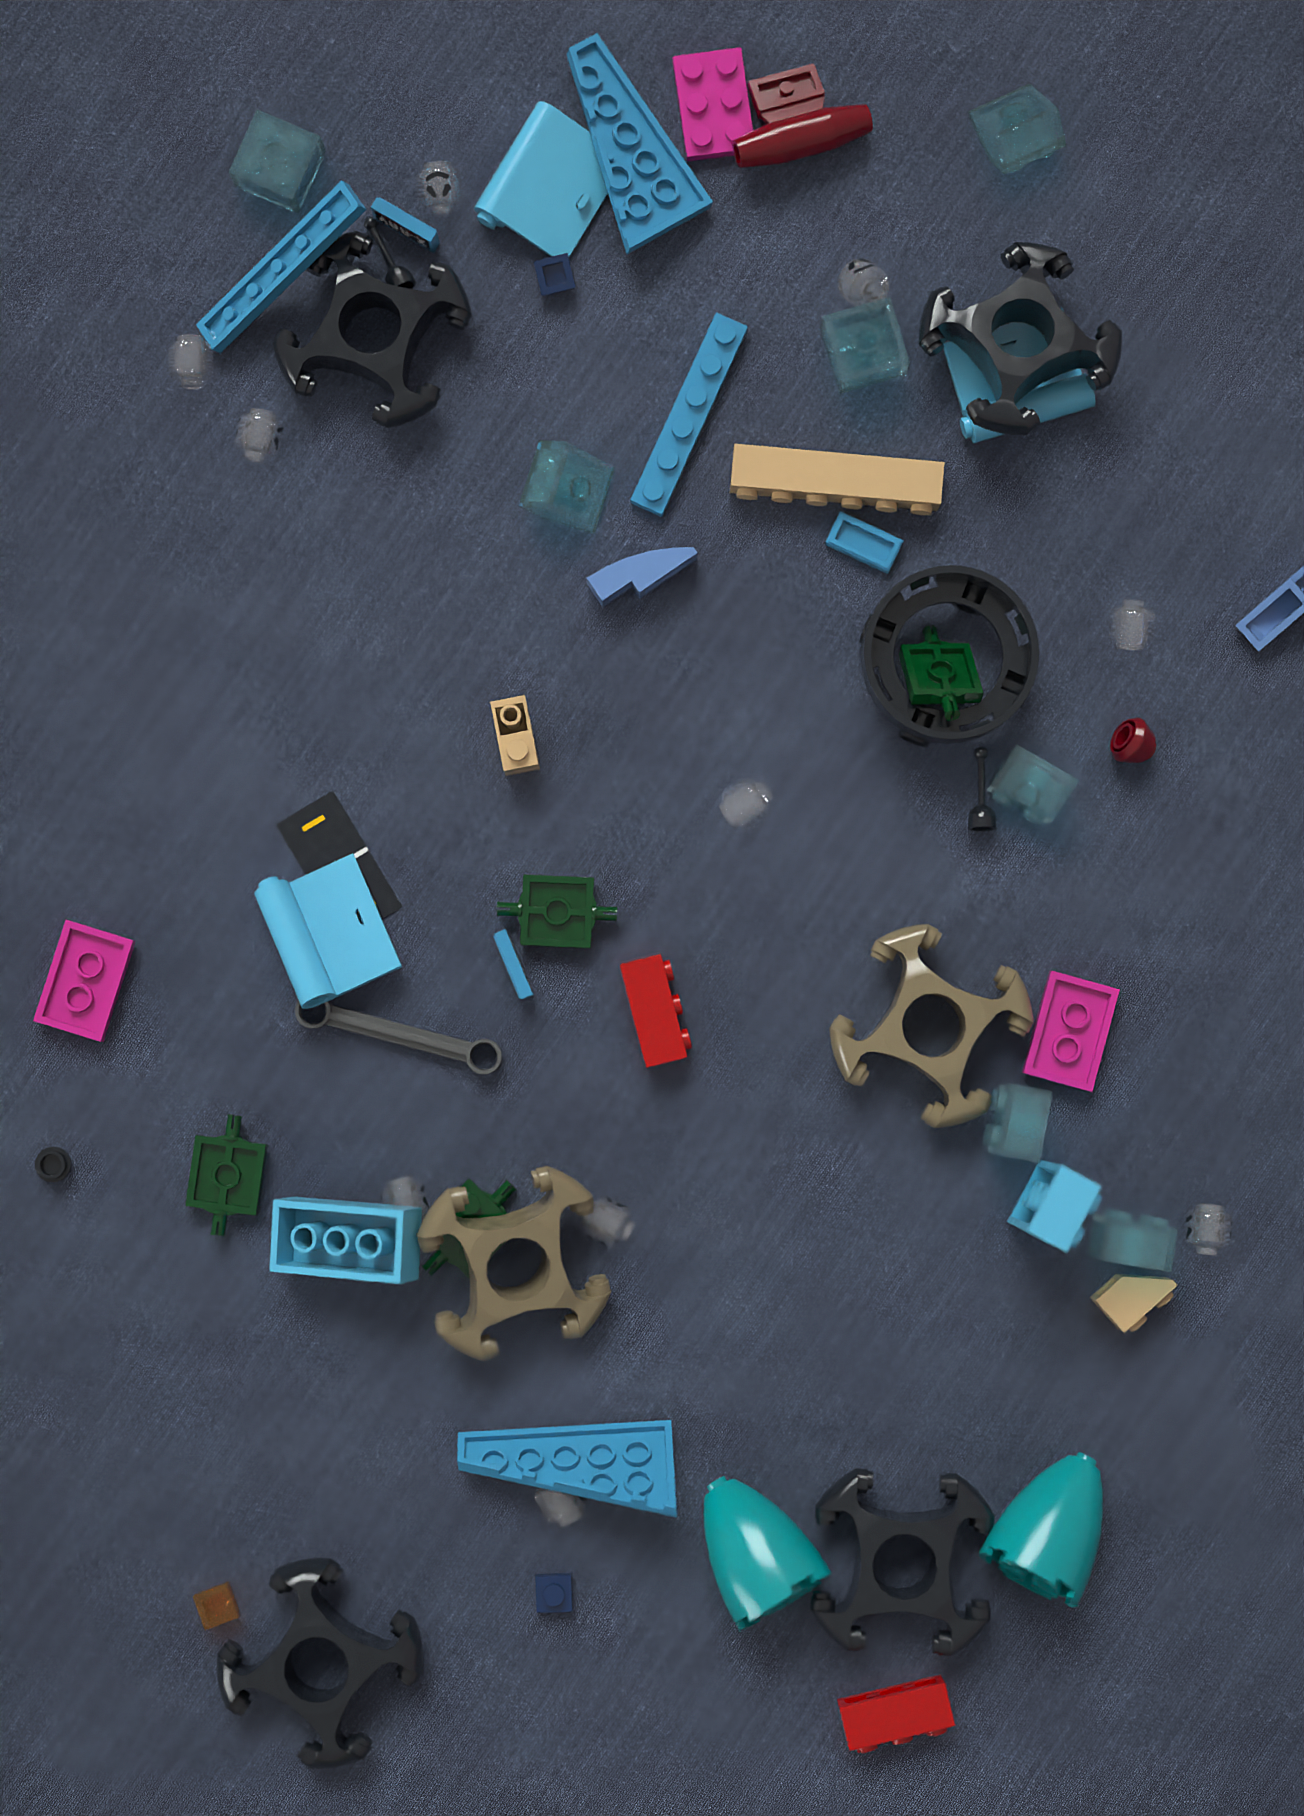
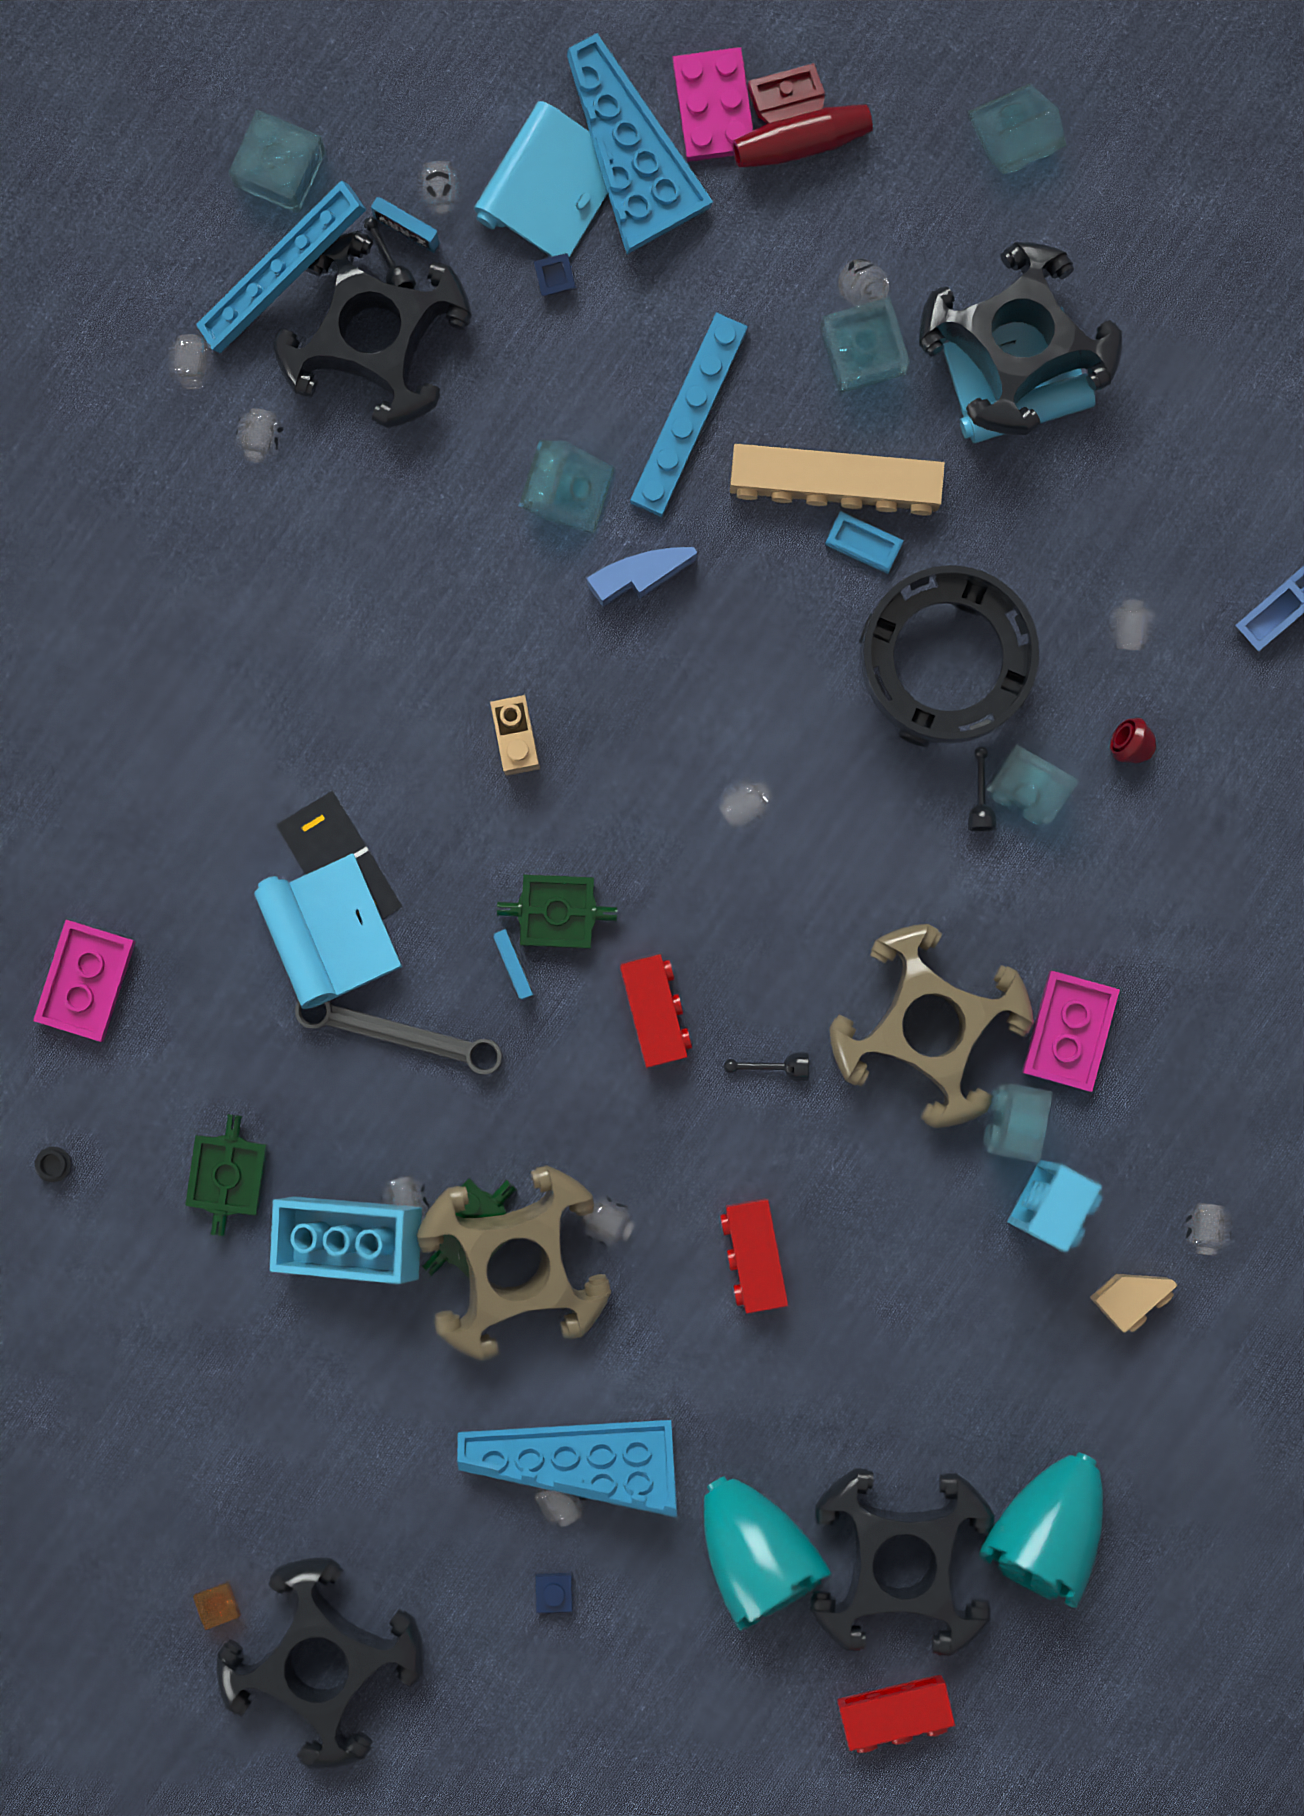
(754, 1256): none -> red brick
(795, 1066): none -> black hinge
(940, 673): dark green plate -> none
(1133, 1242): clear light blue brick -> none

